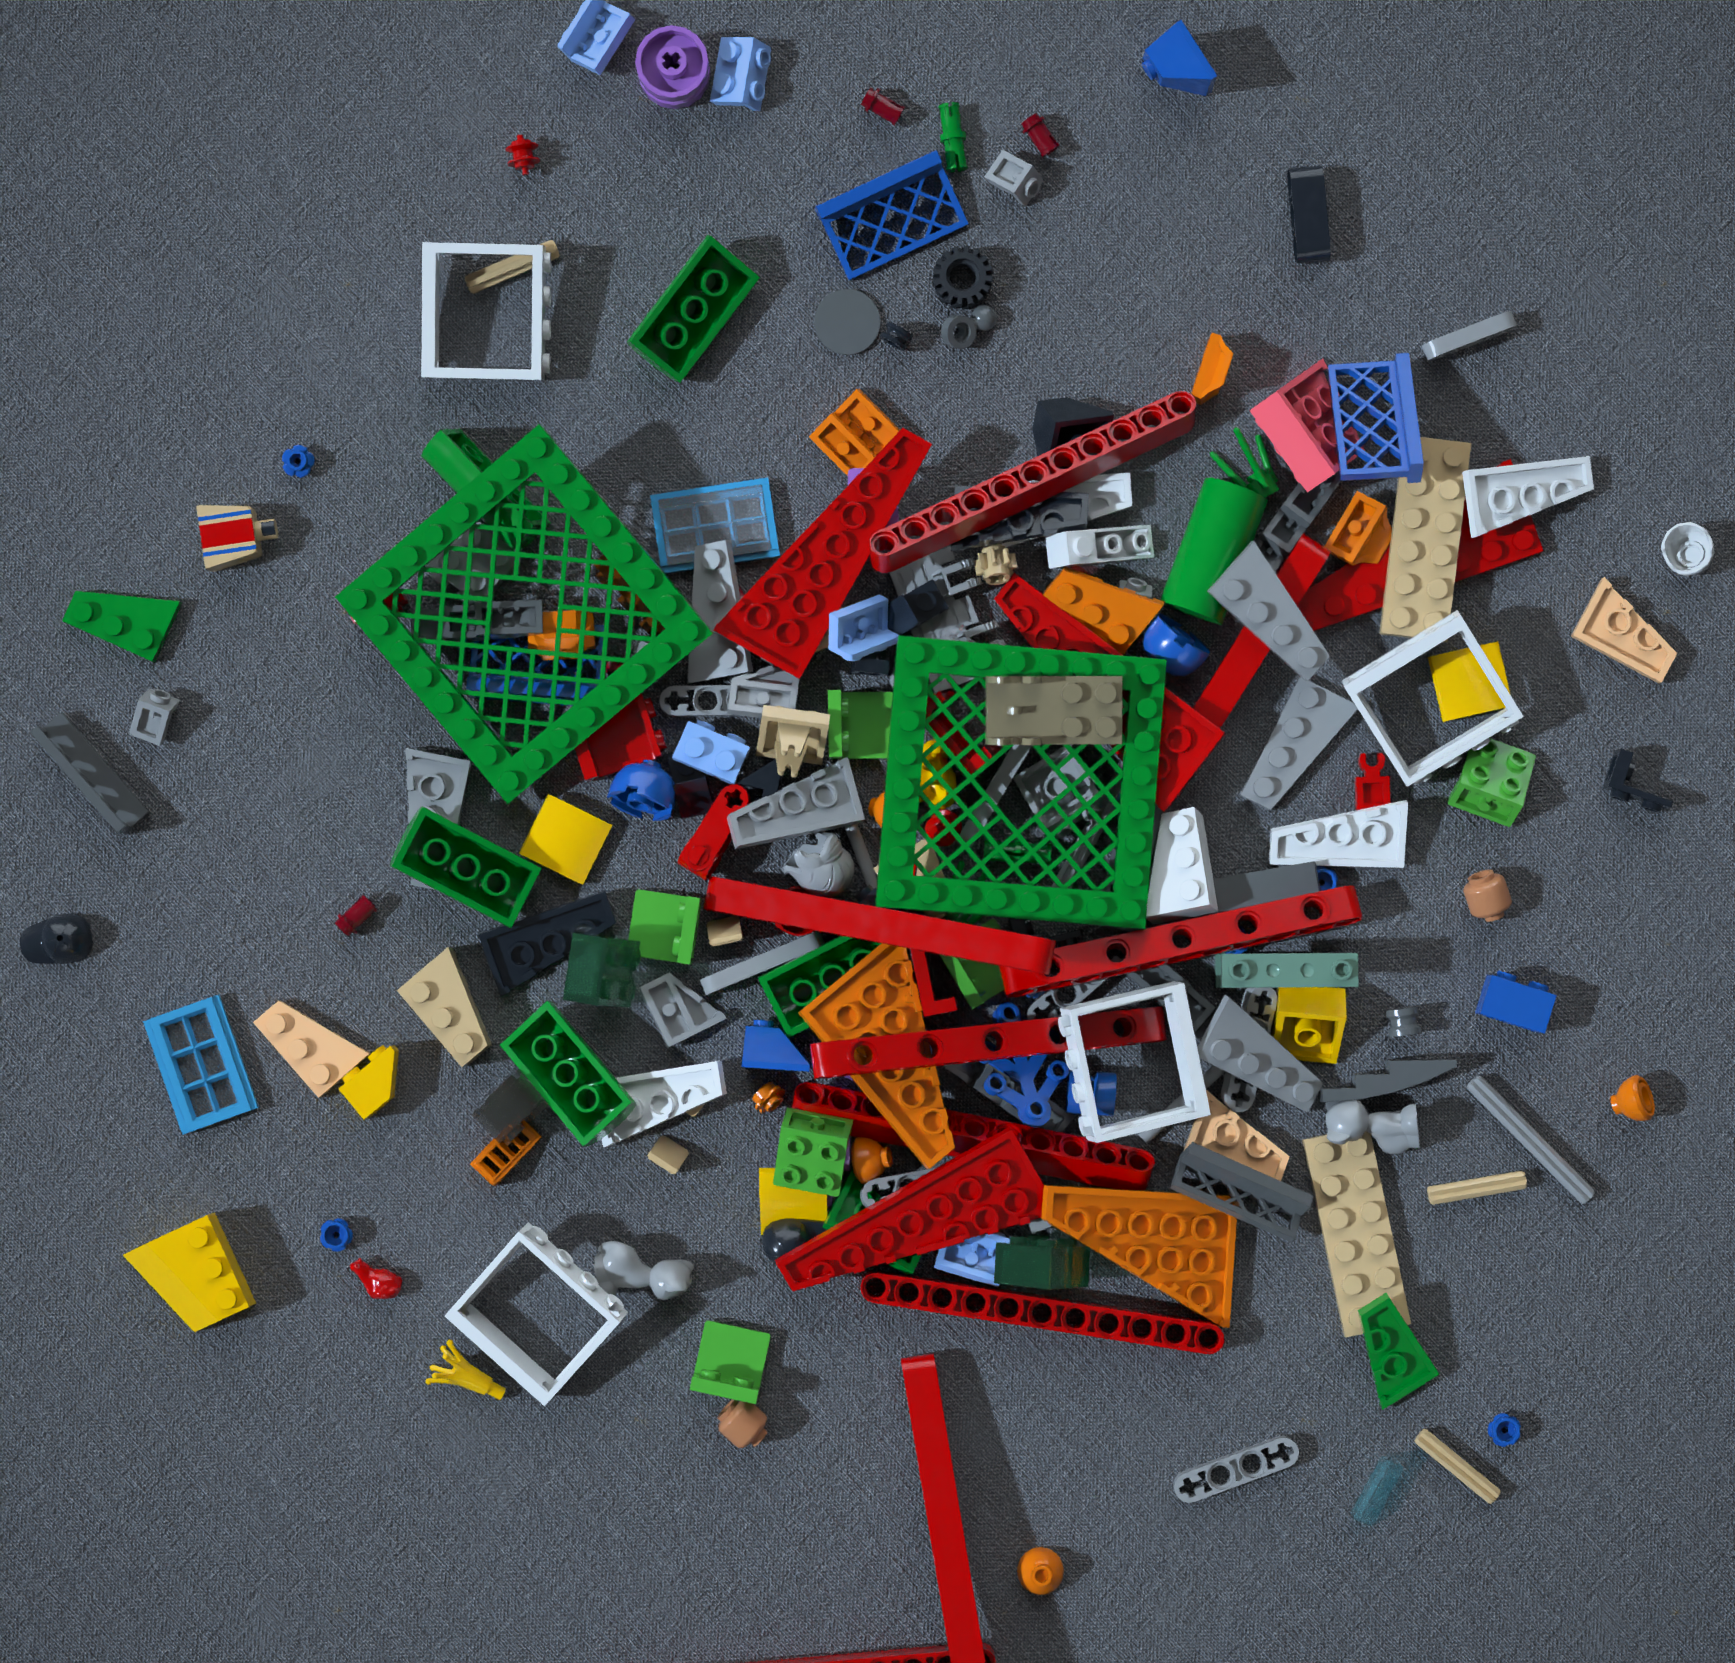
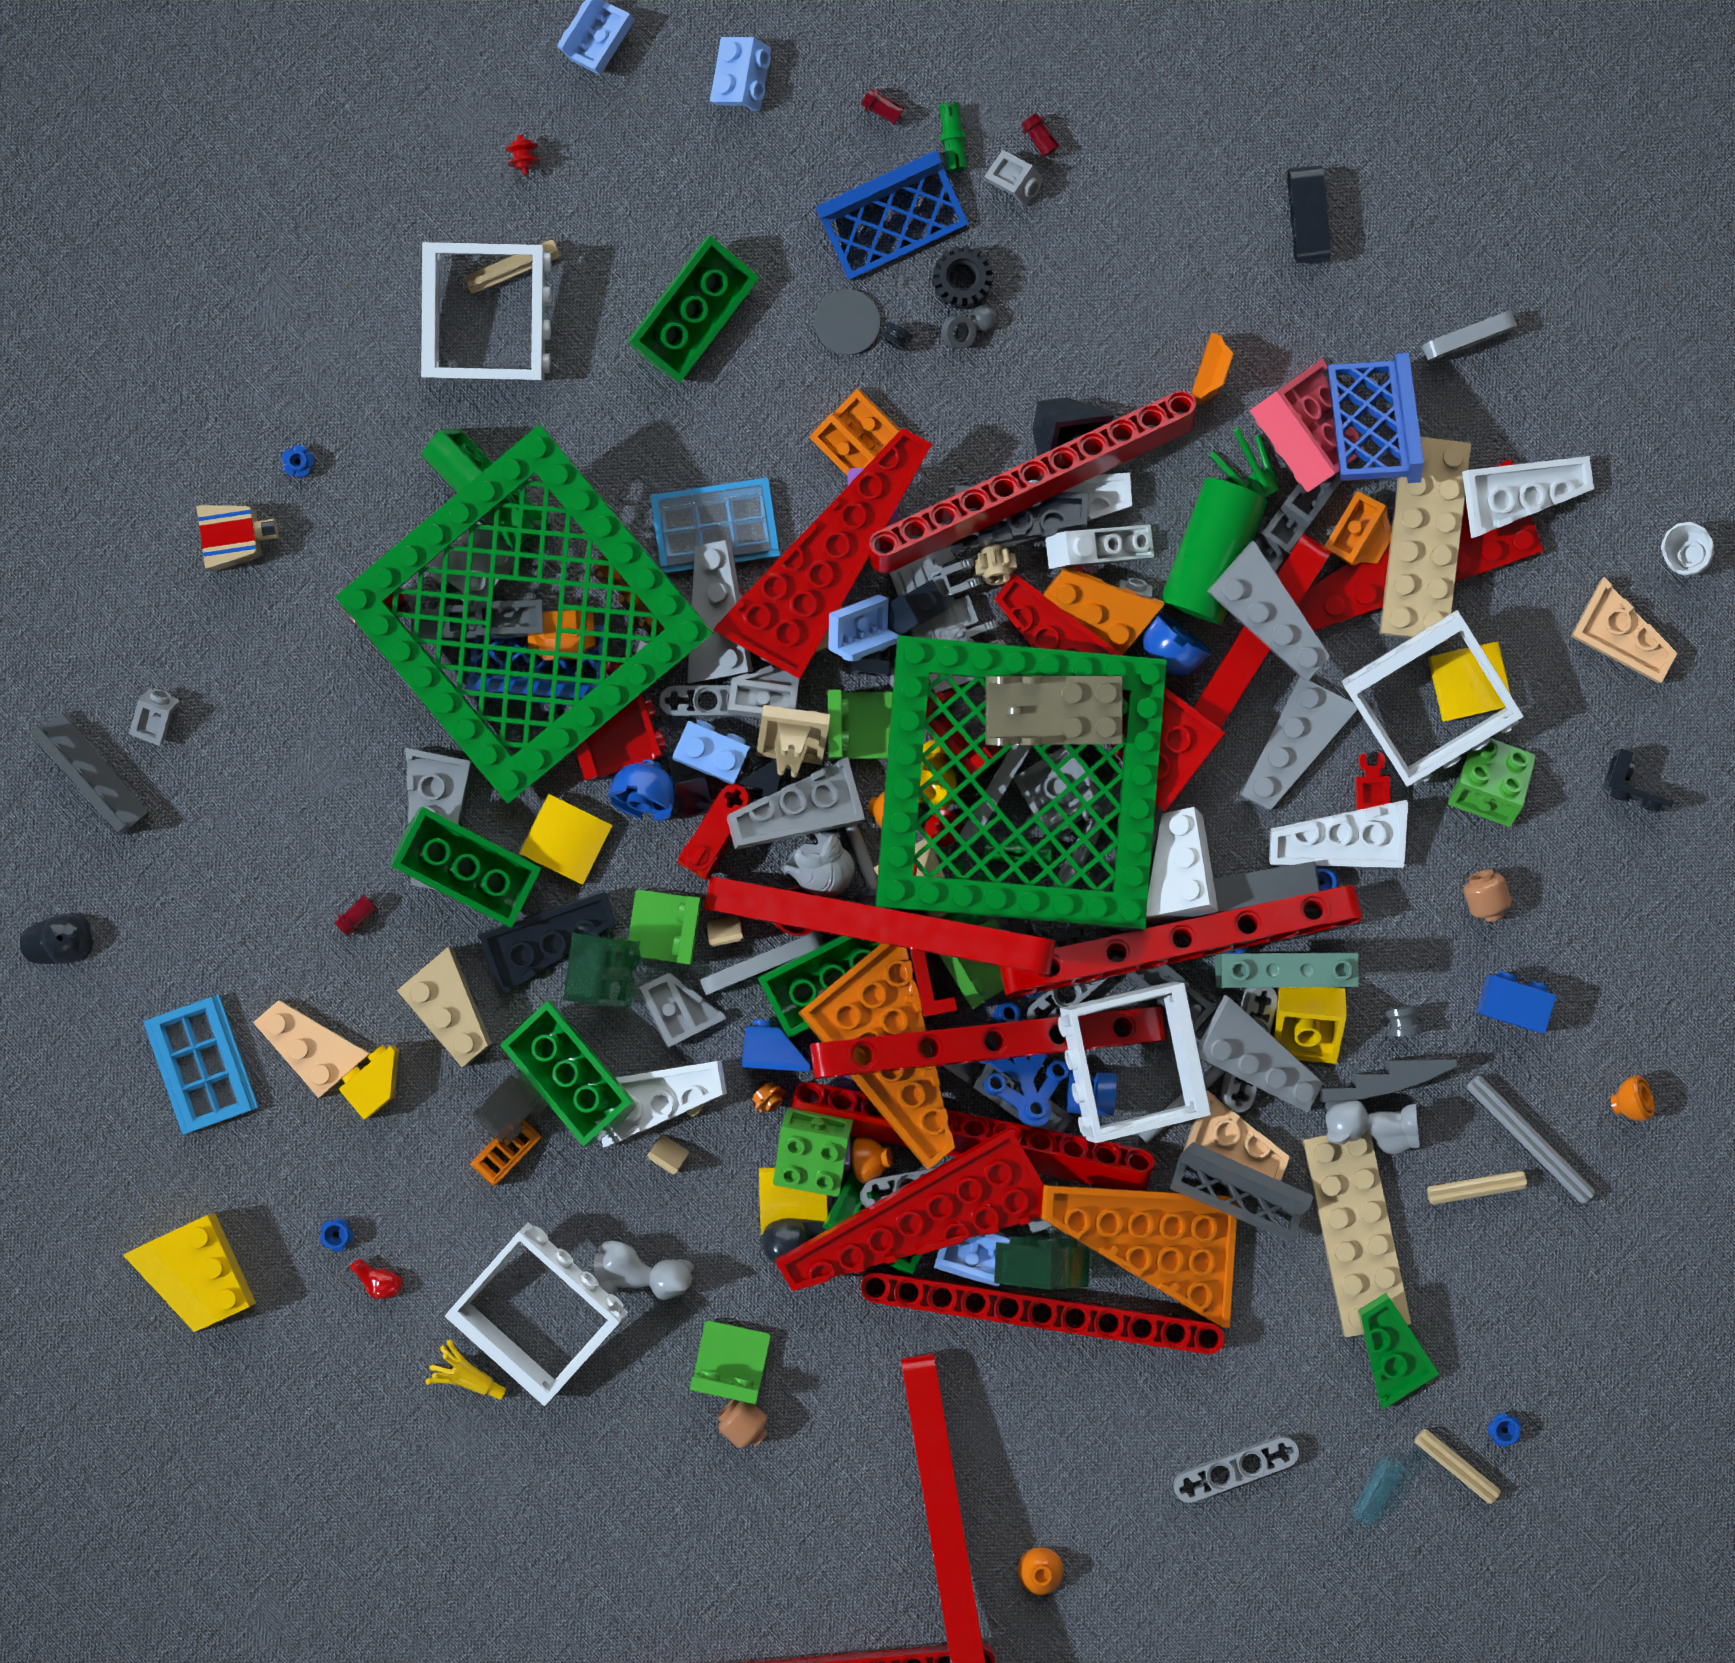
(125, 621): green wing -> none
(667, 85): medium lavender wheel -> none
(1179, 62): blue slope -> none

